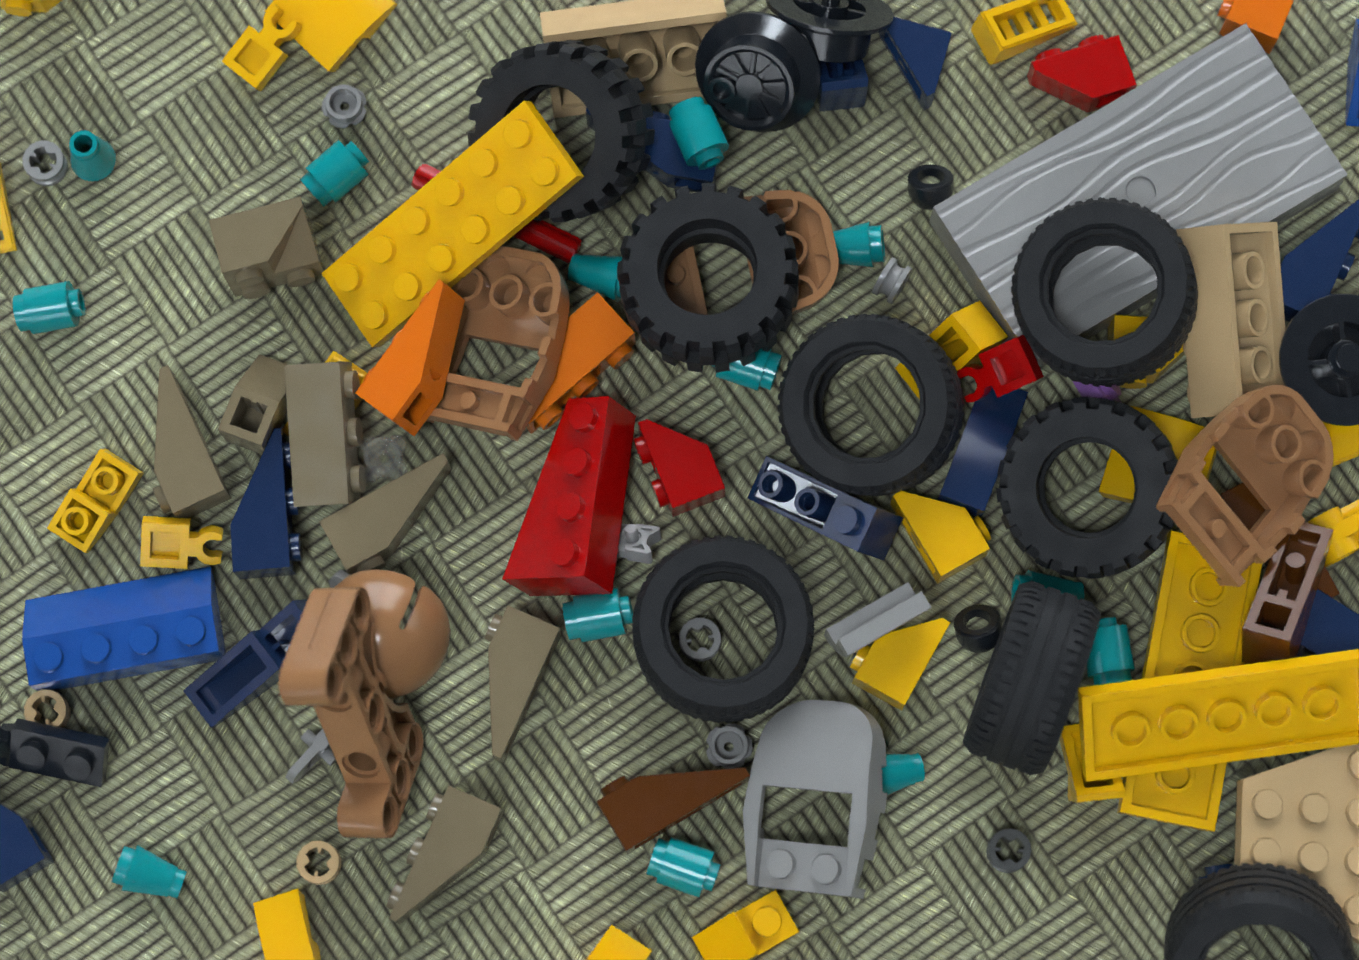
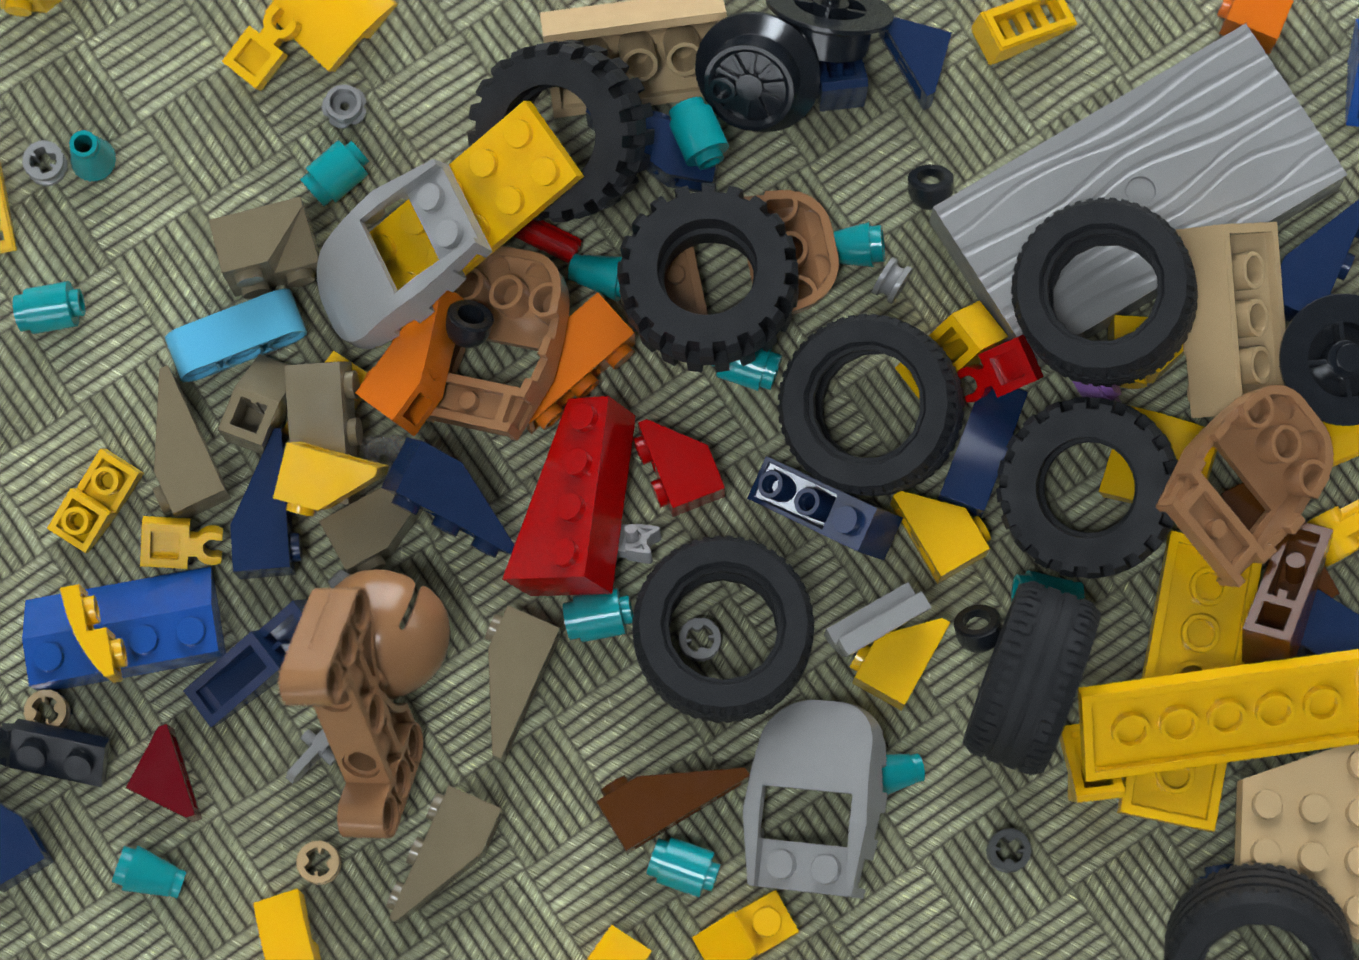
(98, 644): none -> yellow slope
(164, 776): none -> dark red slope
(235, 335): none -> medium azure beam
(321, 478): none -> yellow slope
(354, 278): none -> light grey slope
(443, 487): none -> dark blue slope
(468, 323): none -> black piece
(732, 734): light grey plate -> none
(1084, 75): red slope -> none
(1111, 653): teal brick -> none

